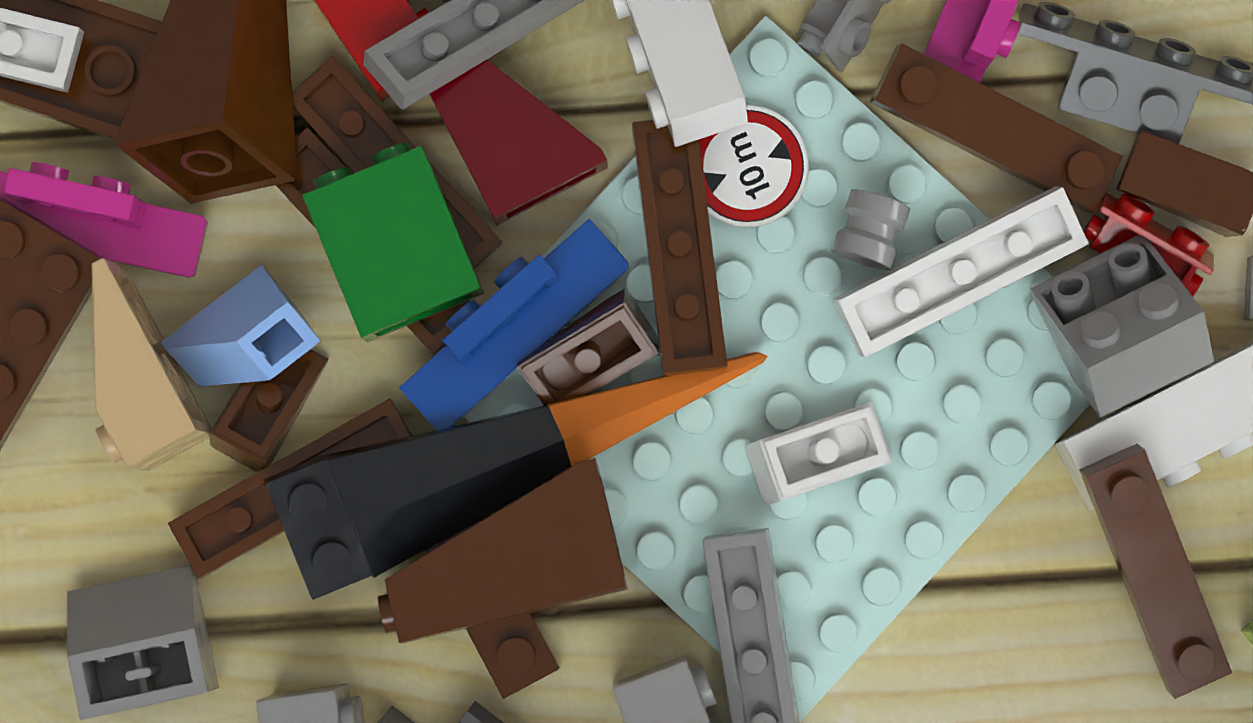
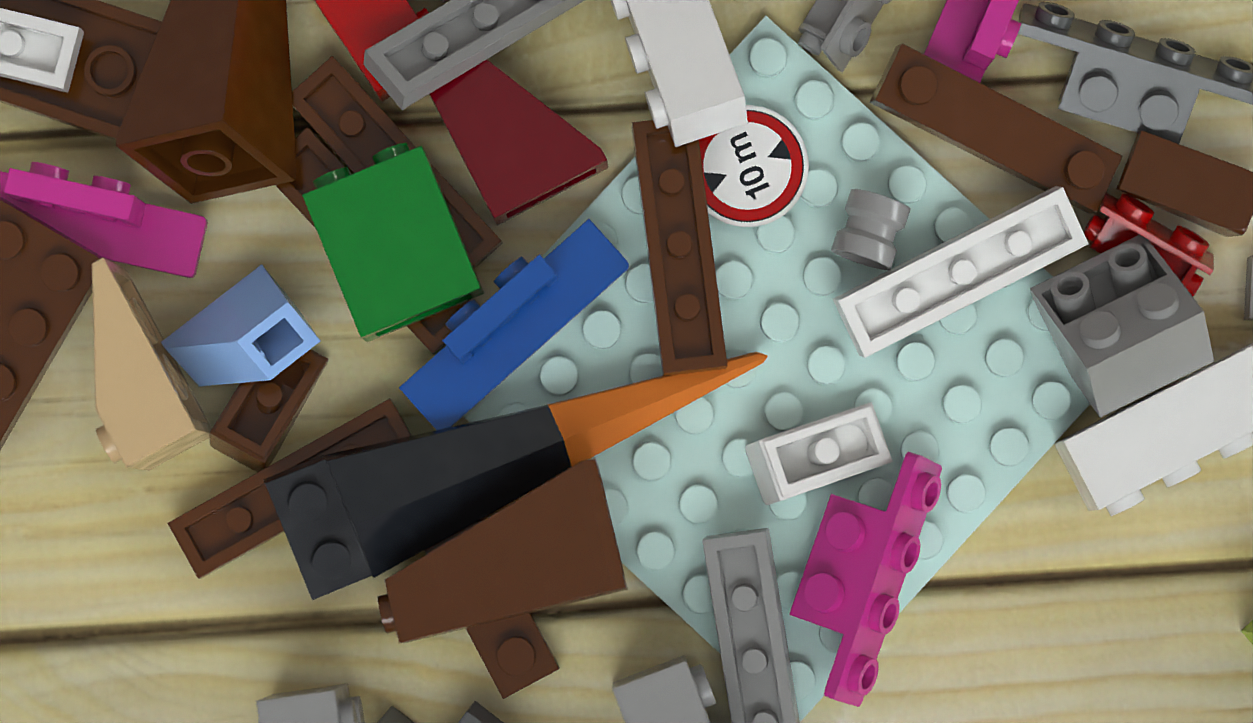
(138, 642): light grey slope -> none
(591, 351): reddish brown slope -> none
(860, 570): none -> dark pink bracket
(1155, 570): reddish brown plate -> none

